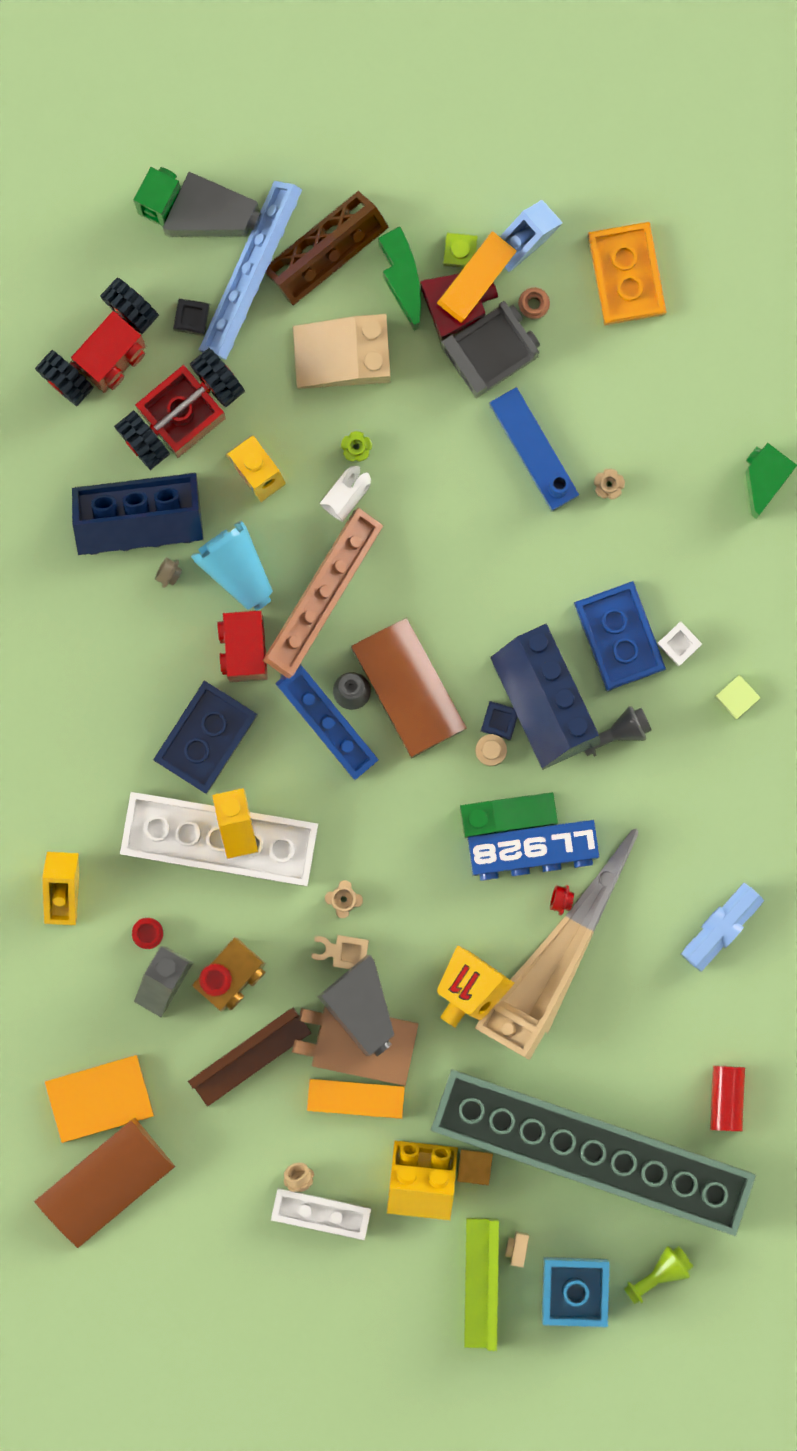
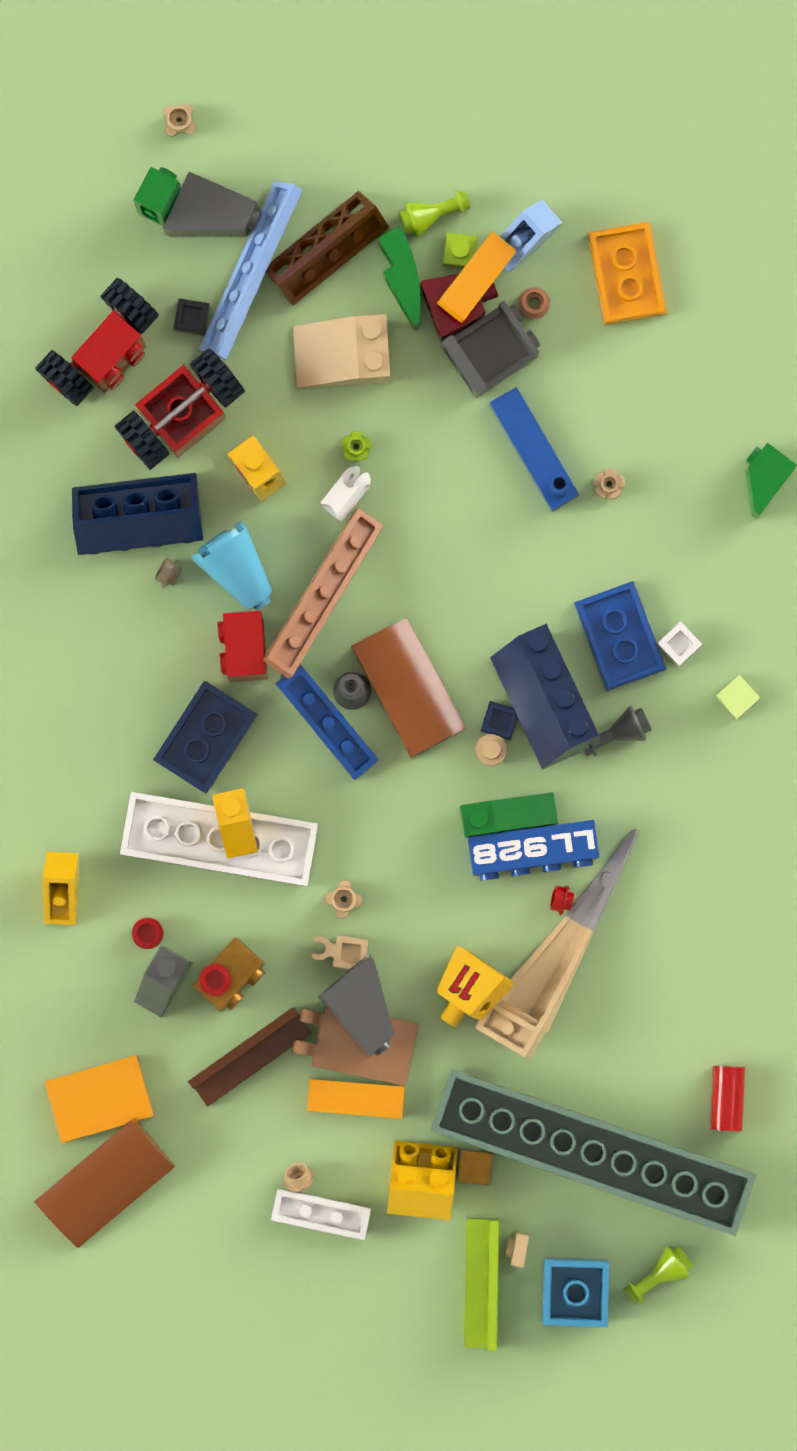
(171, 115): none -> tan plate
(420, 216): none -> lime piece
(722, 927): light blue piece -> none

